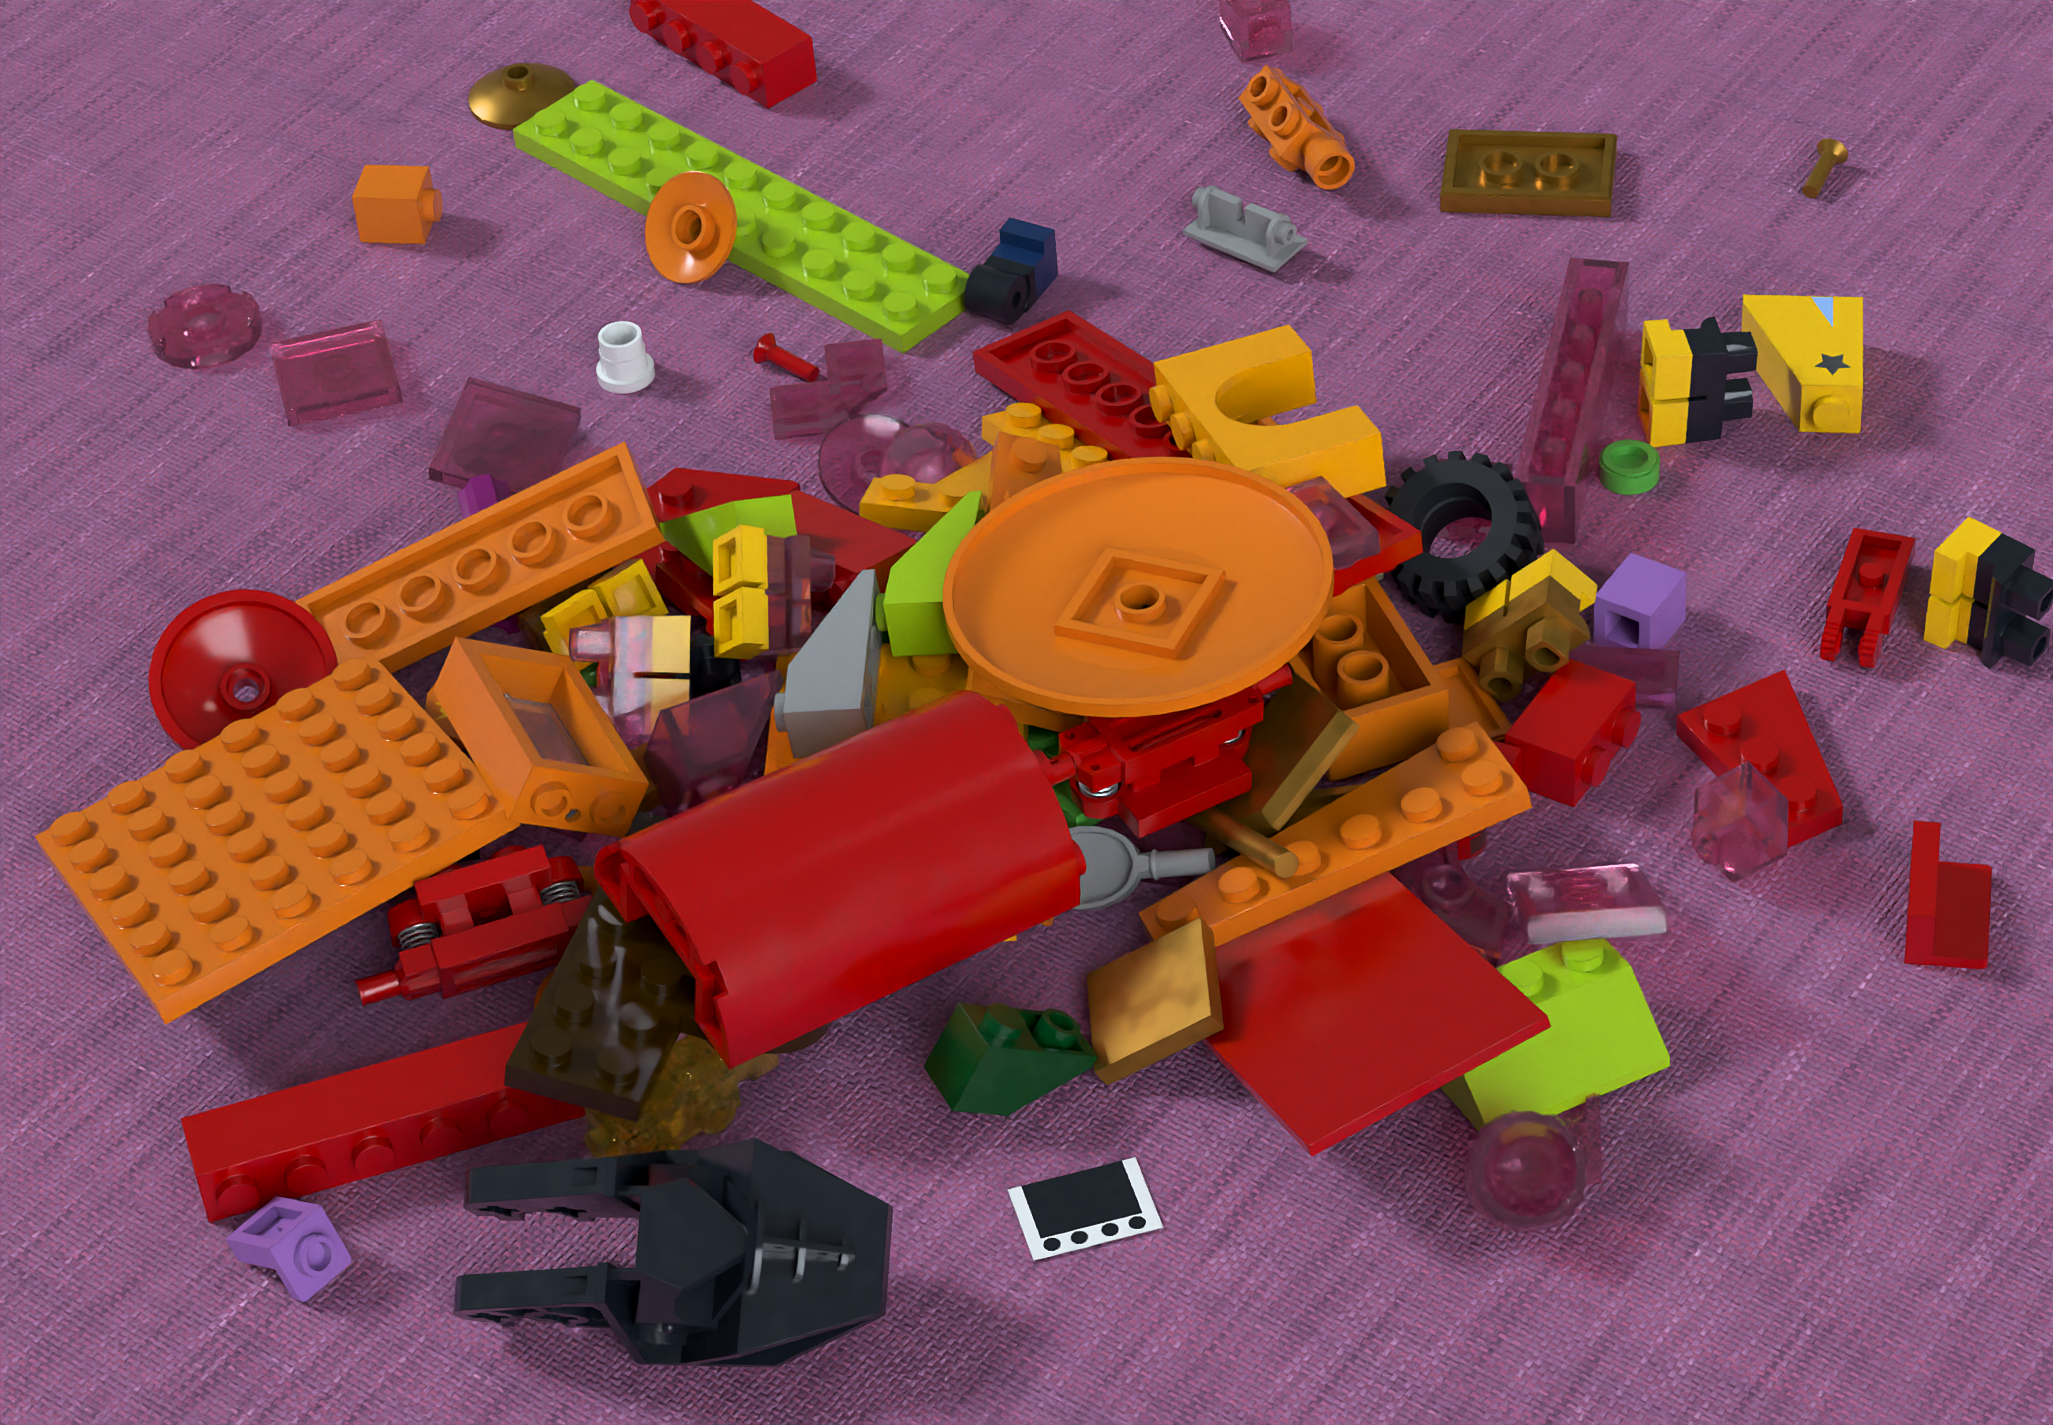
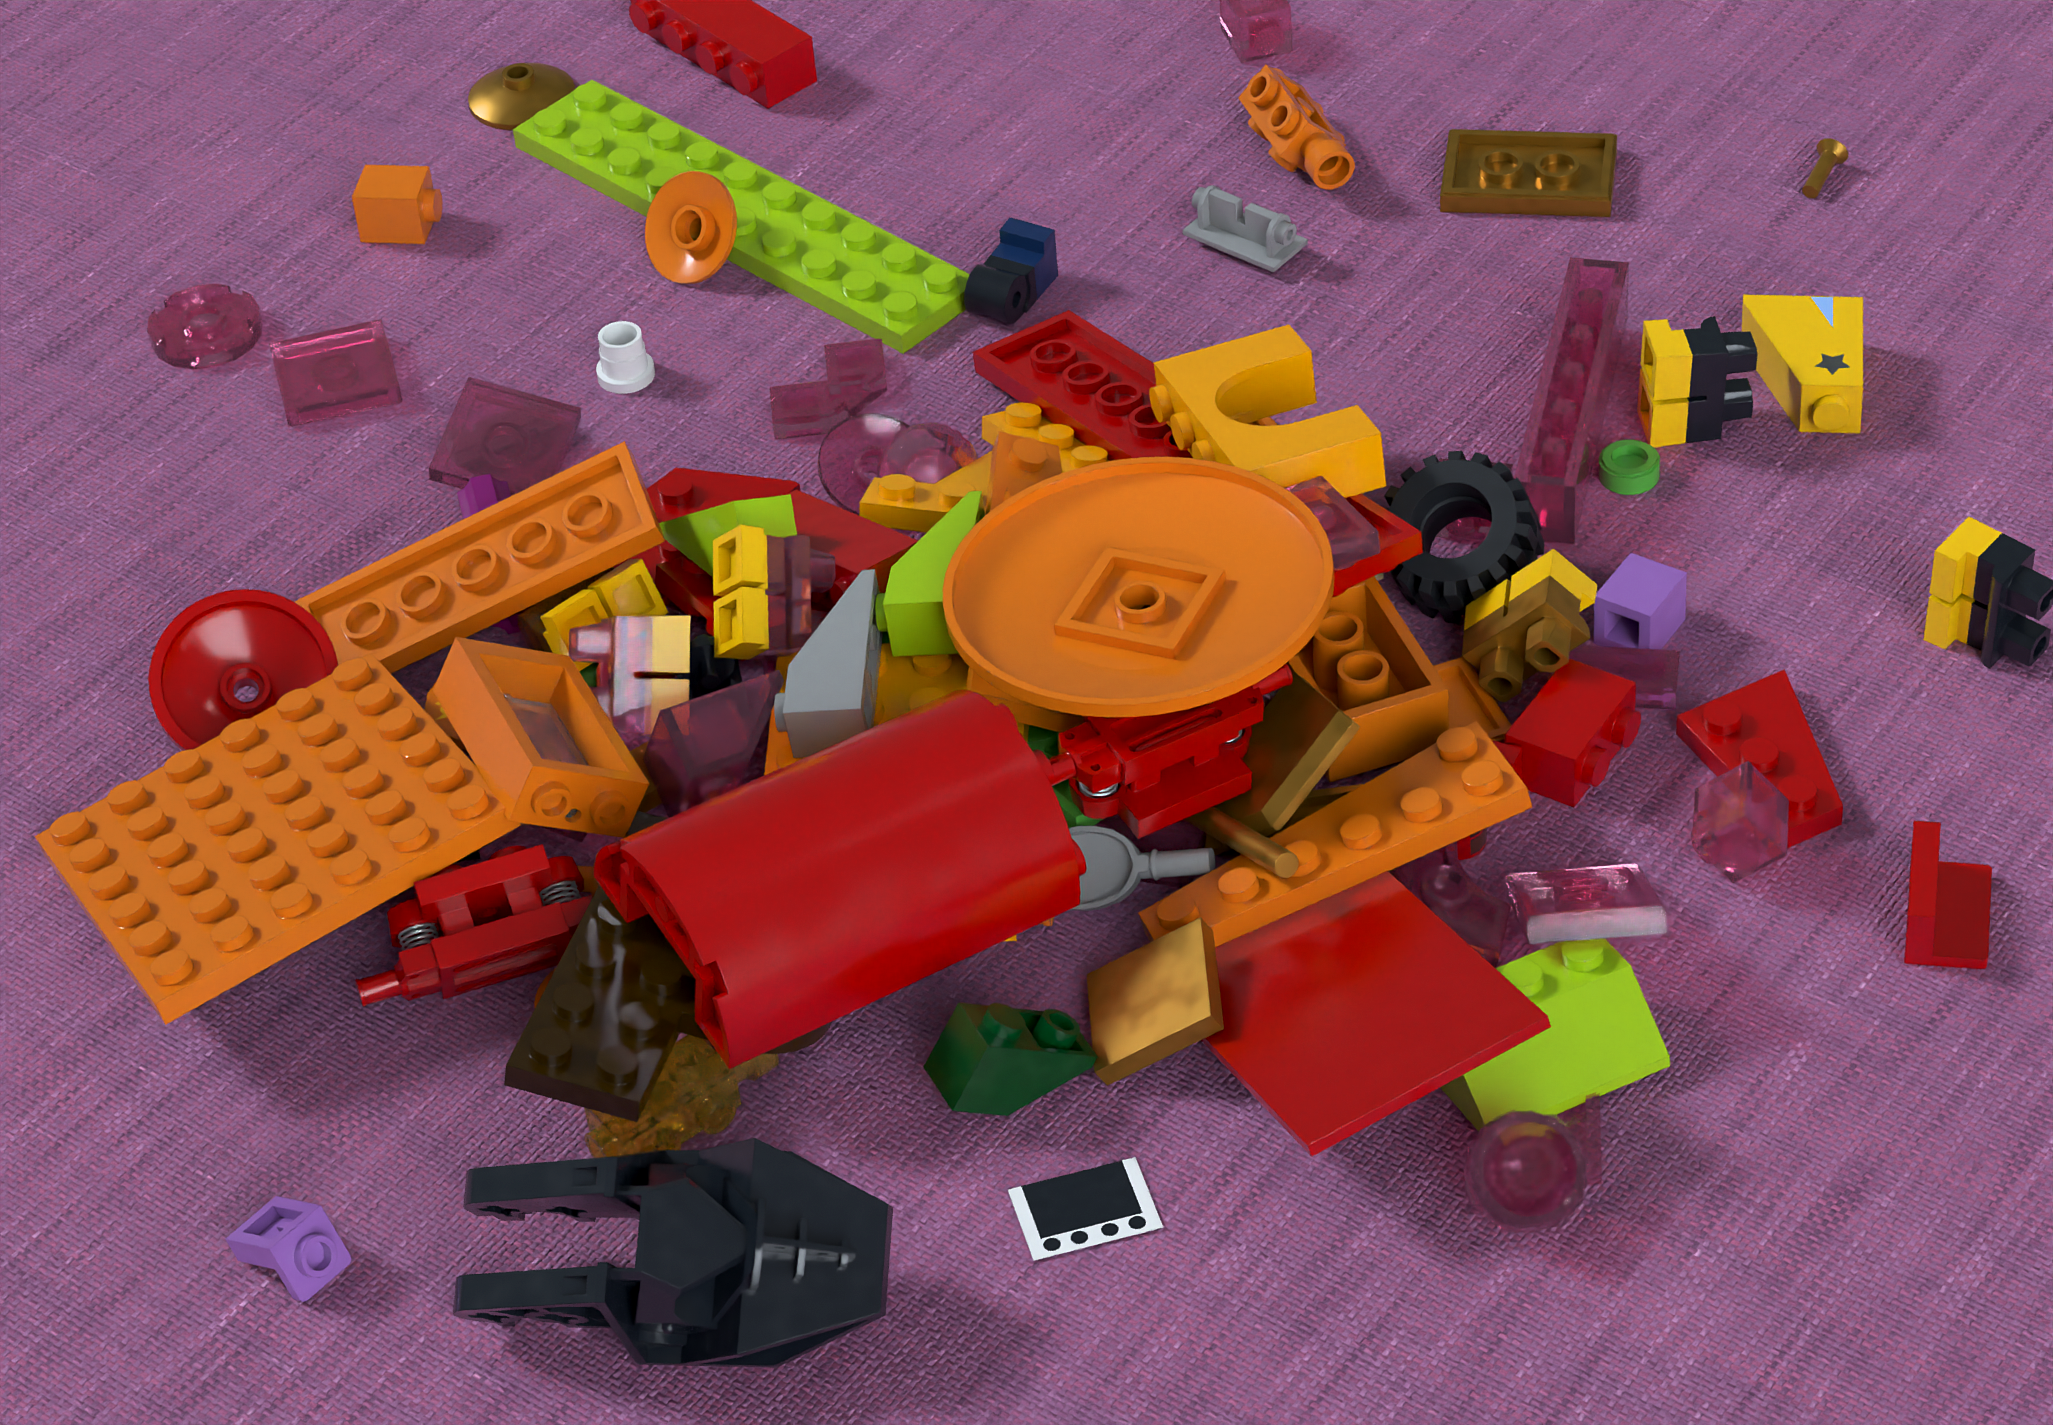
(363, 1123): red brick -> none
(768, 350): red piece -> none
(1867, 592): red hinge -> none

